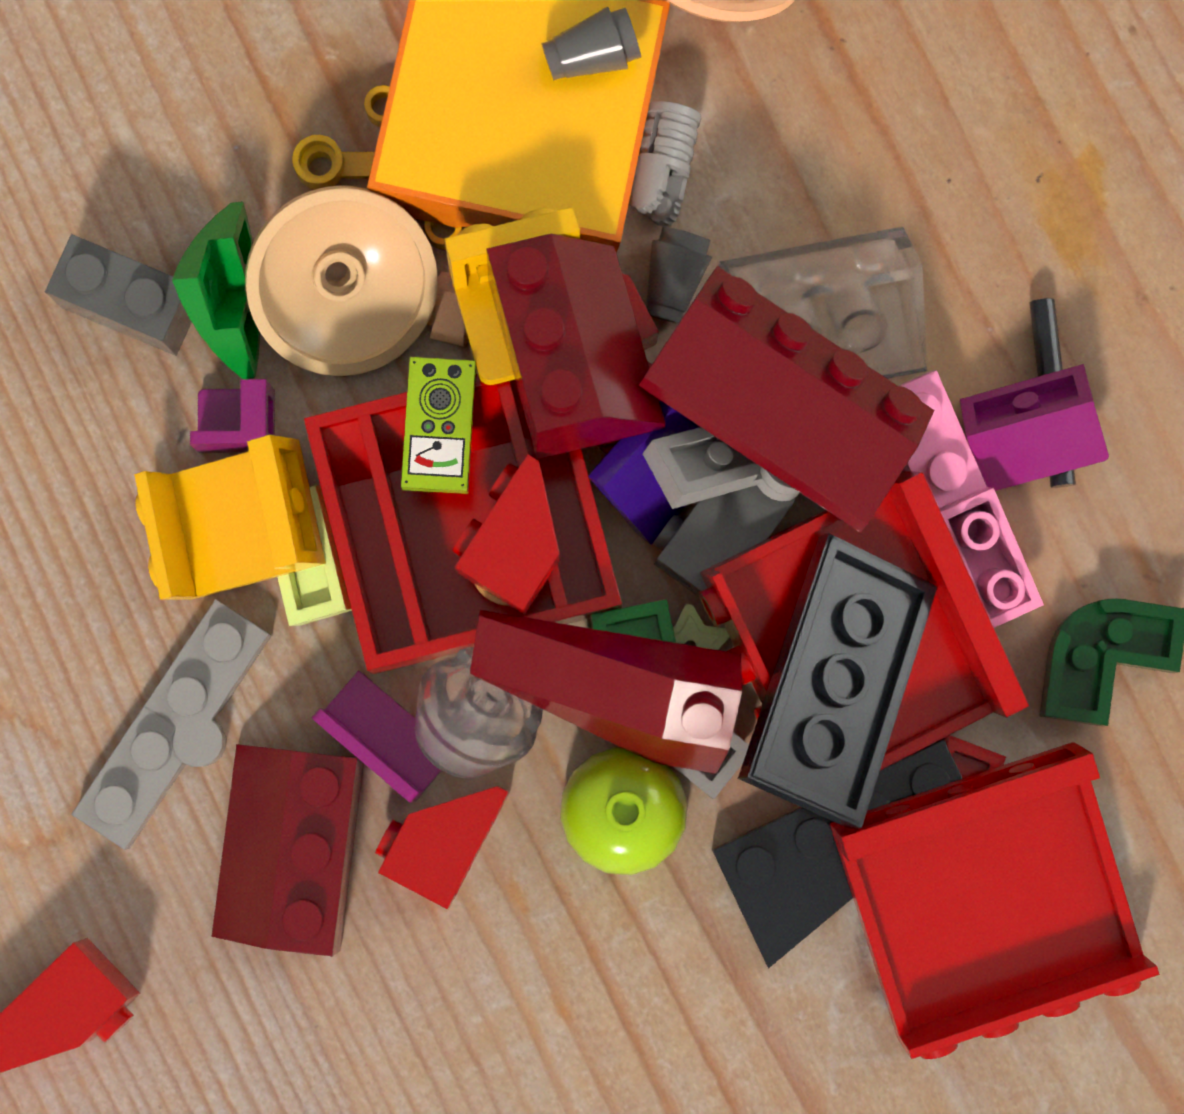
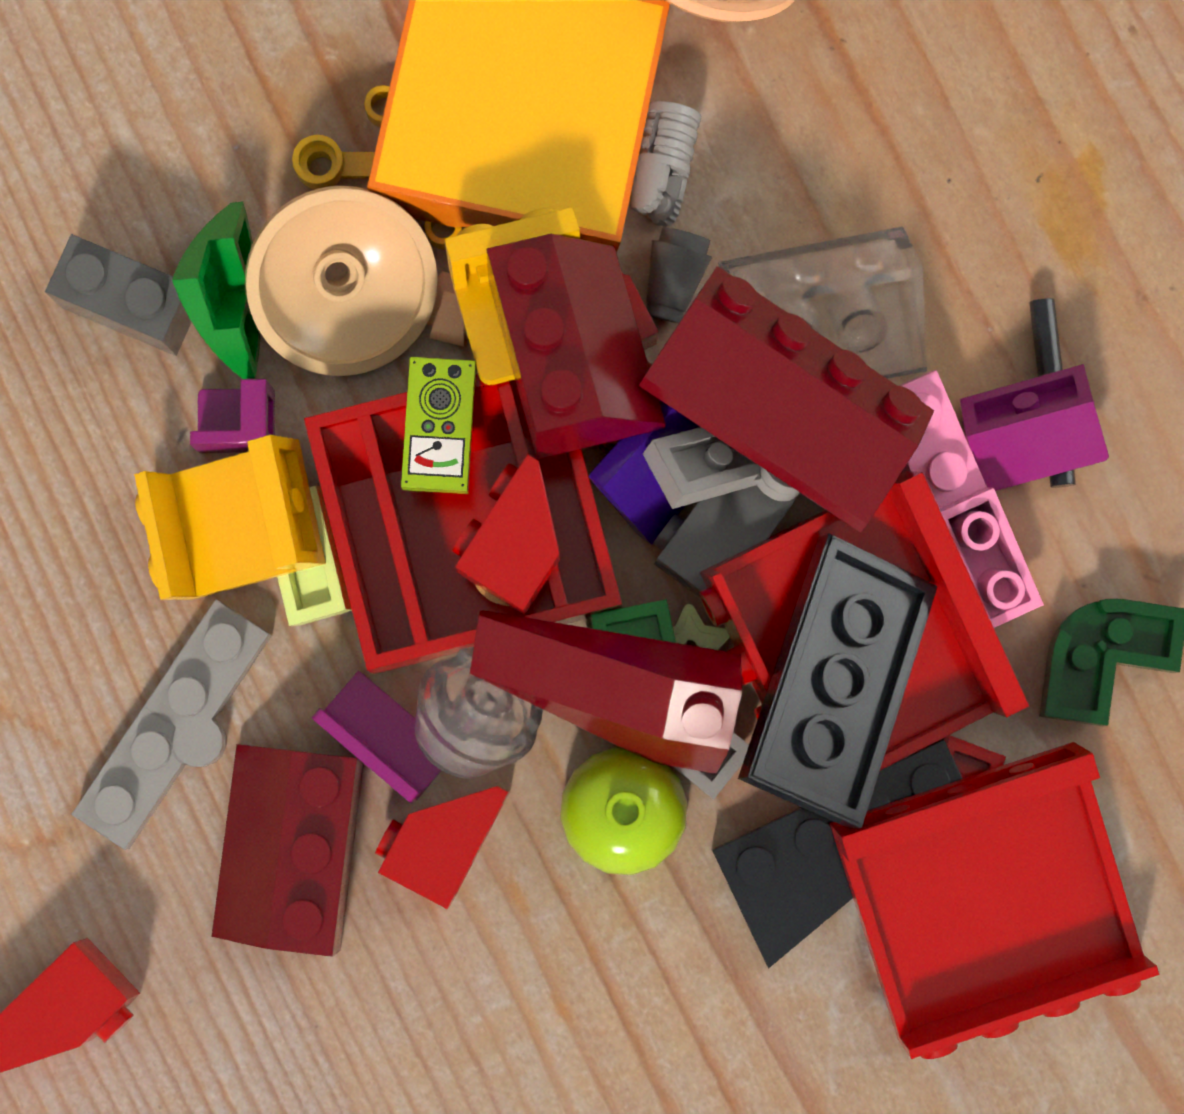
(593, 46): dark grey cone -> none

